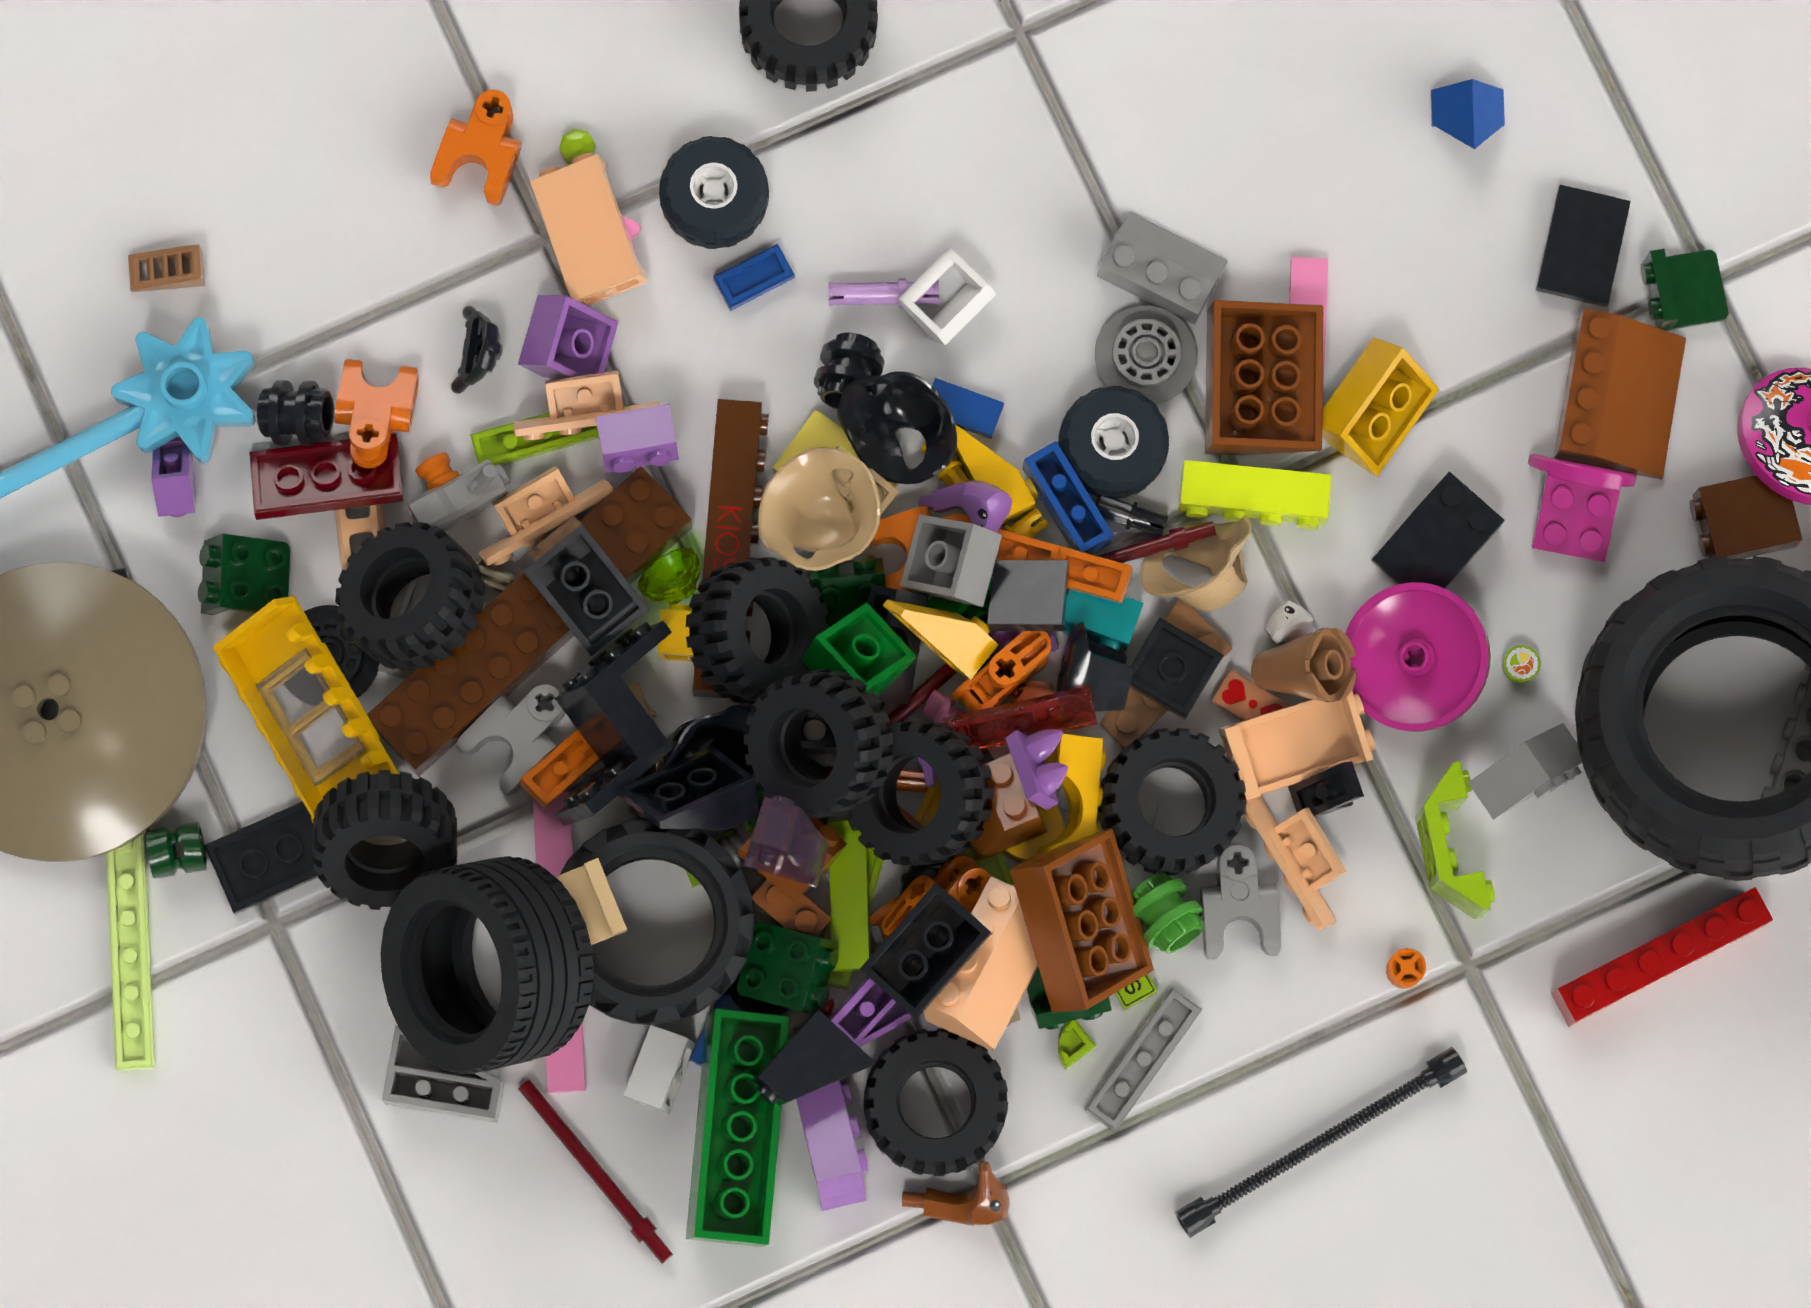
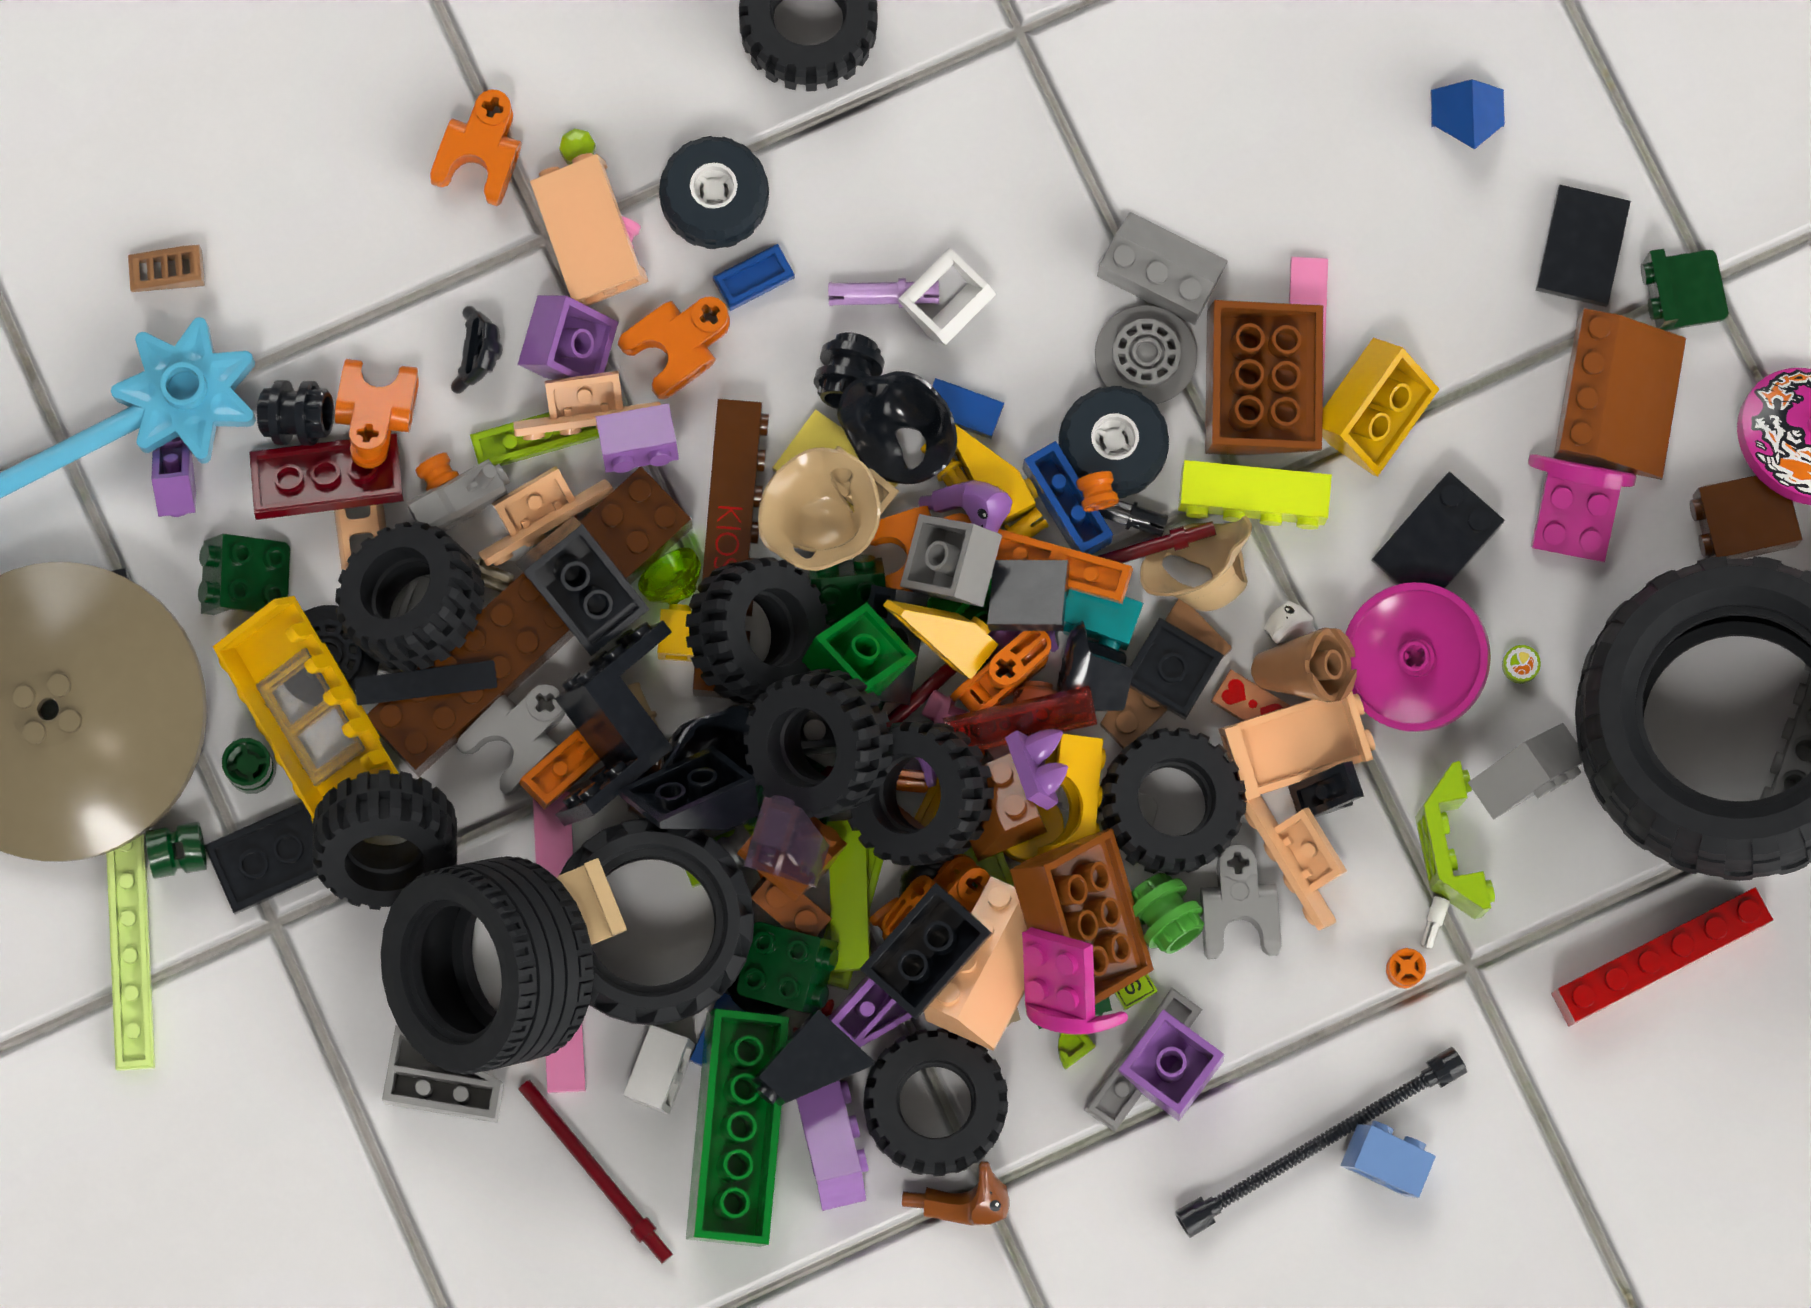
(248, 765): none -> dark green wheel
(425, 682): none -> black sticker
(682, 338): none -> orange piece
(1062, 984): none -> dark pink piece
(1097, 491): none -> orange wheel
(1171, 1065): none -> medium lavender slope
(1388, 1159): none -> medium blue brick
(1435, 920): none -> white pin

